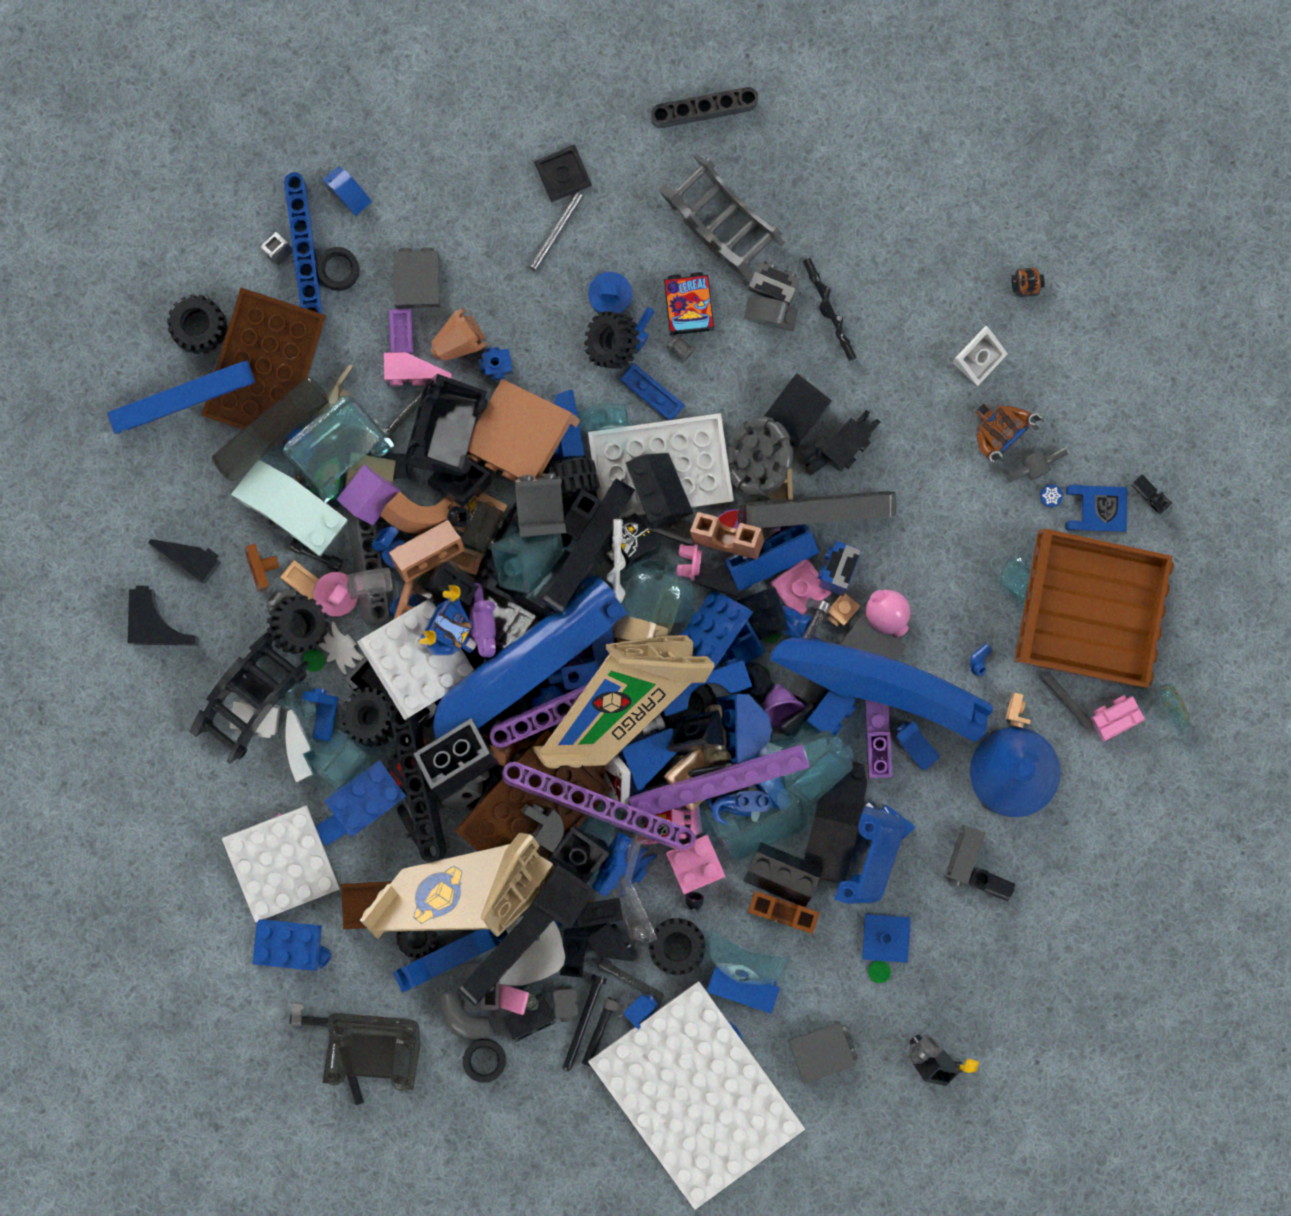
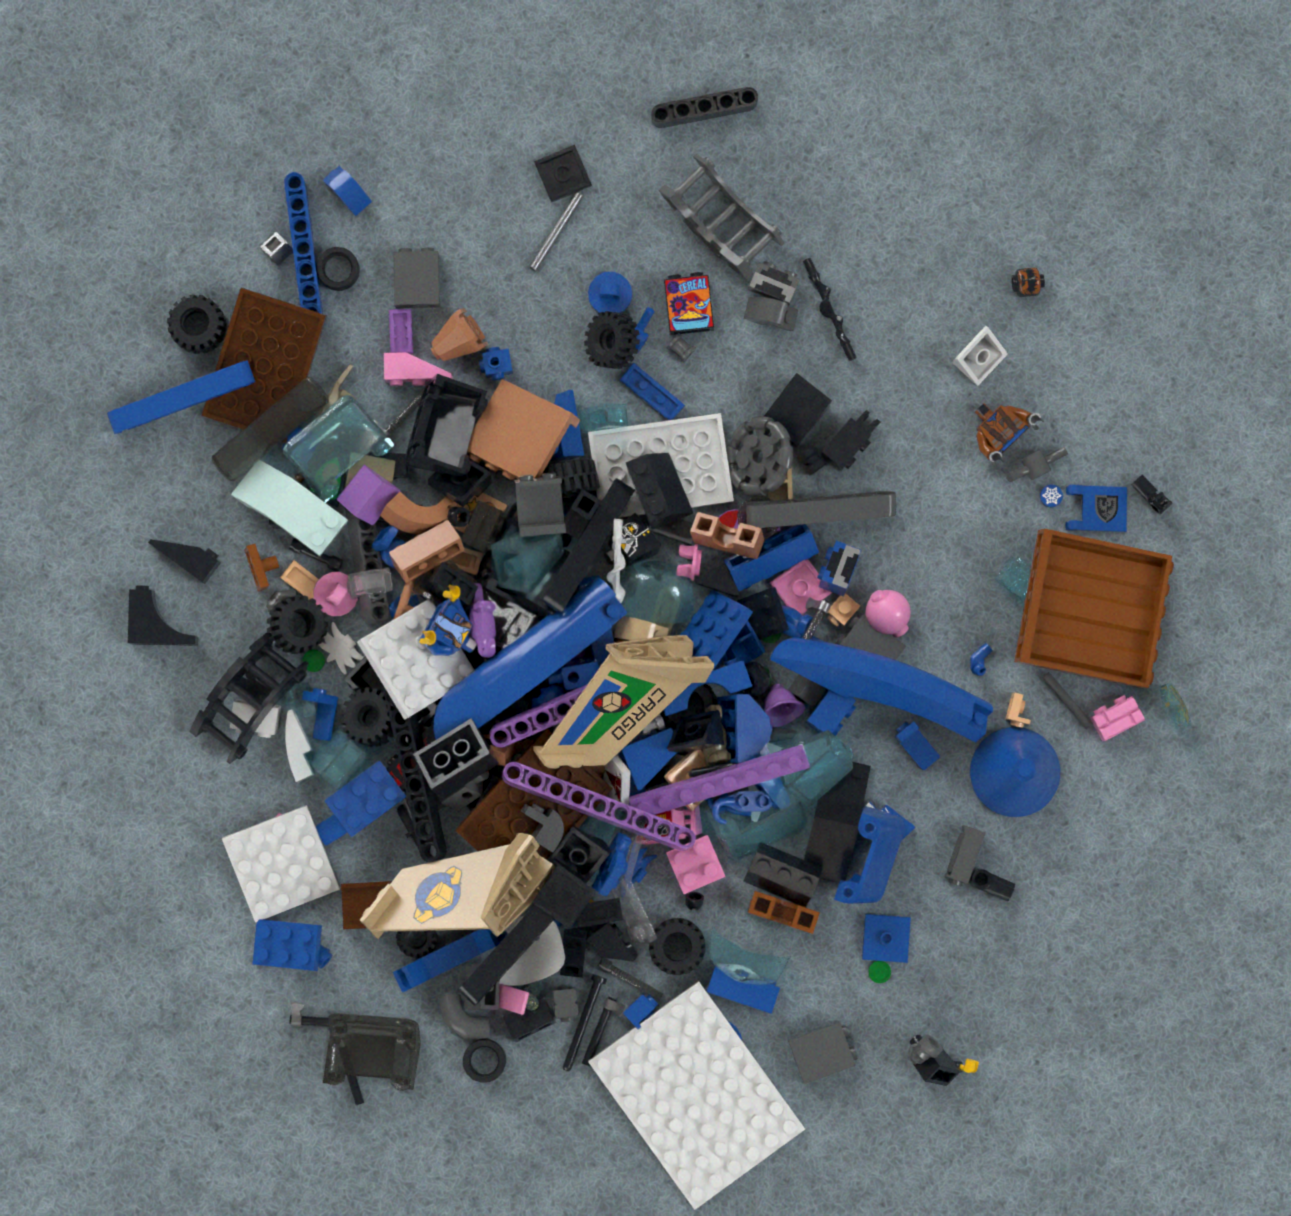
(793, 723): black cone -> none
(878, 739): medium lavender slope -> none

